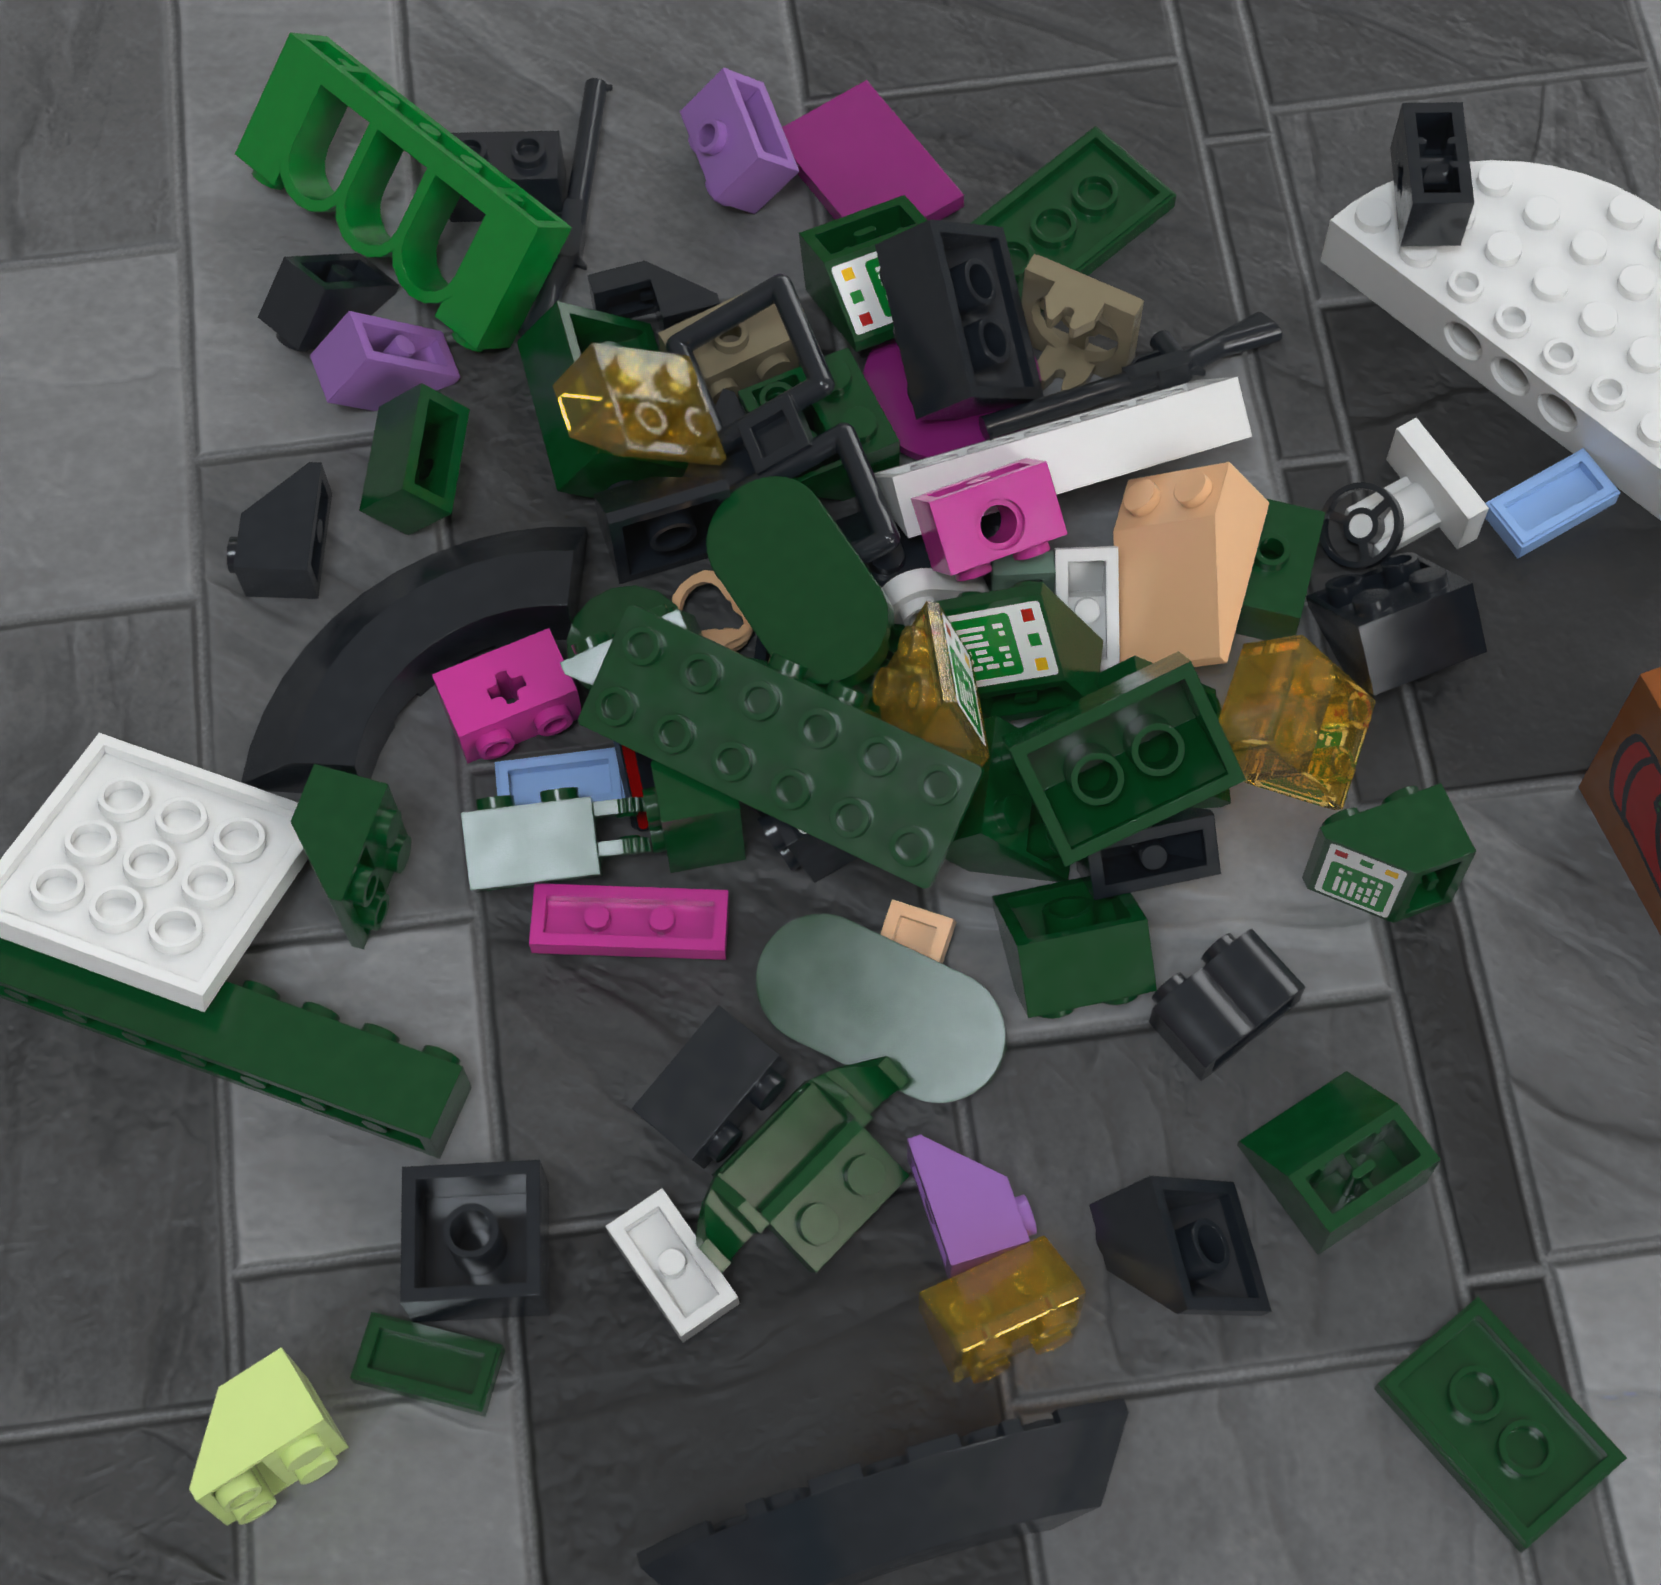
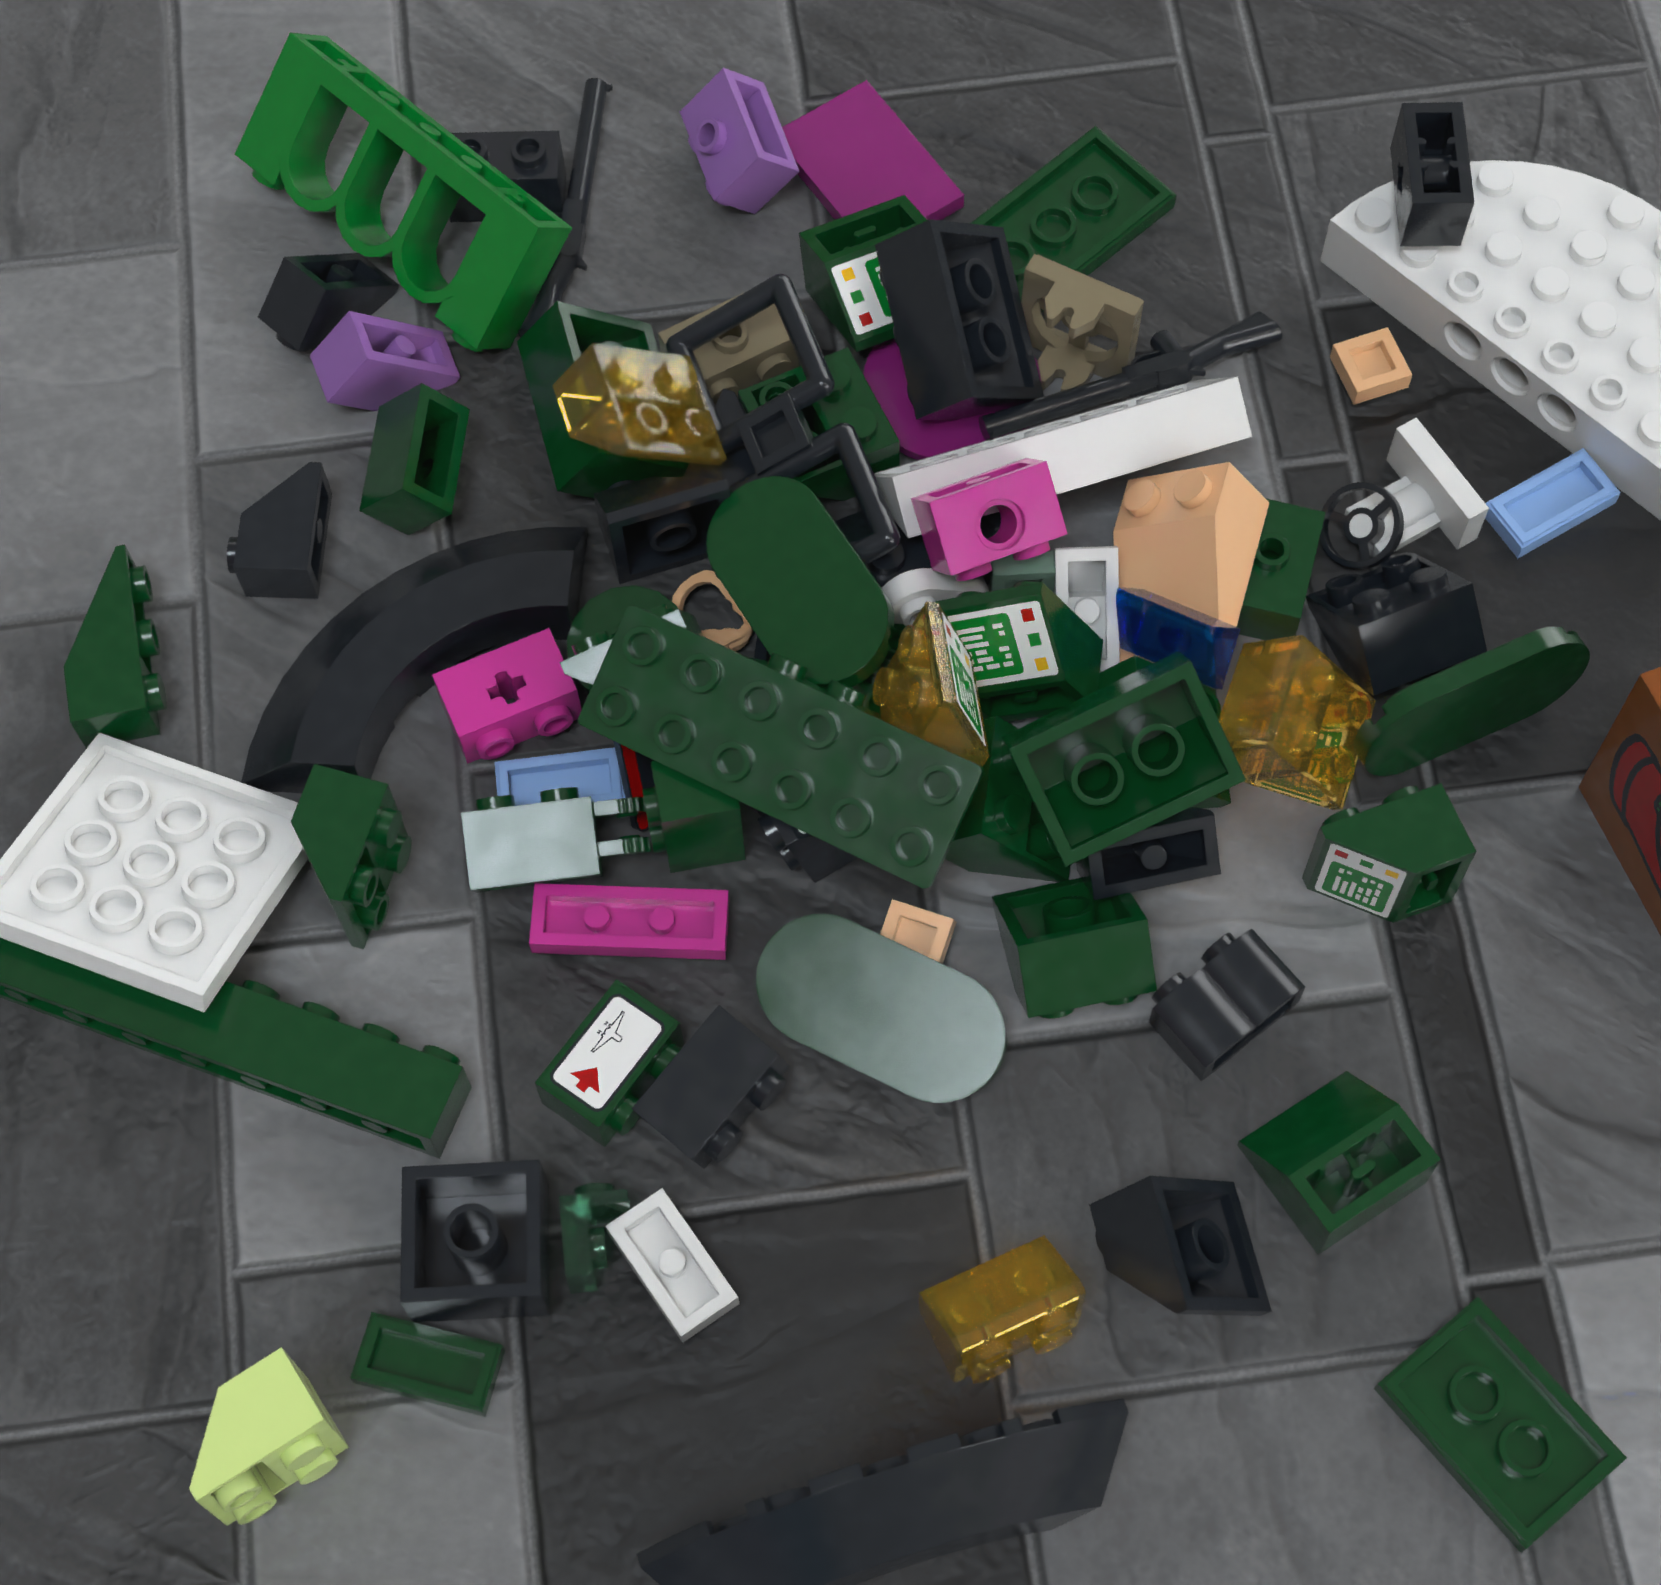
(110, 661): none -> dark green slope
(587, 1246): none -> clear green bracket
(610, 1063): none -> brick
(648, 289): black slope -> none
(806, 1170): dark green plate -> none
(967, 1206): medium lavender slope -> none
(1160, 627): none -> clear blue slope
(1370, 365): none -> light nougat plate
(1471, 700): none -> dark green tile

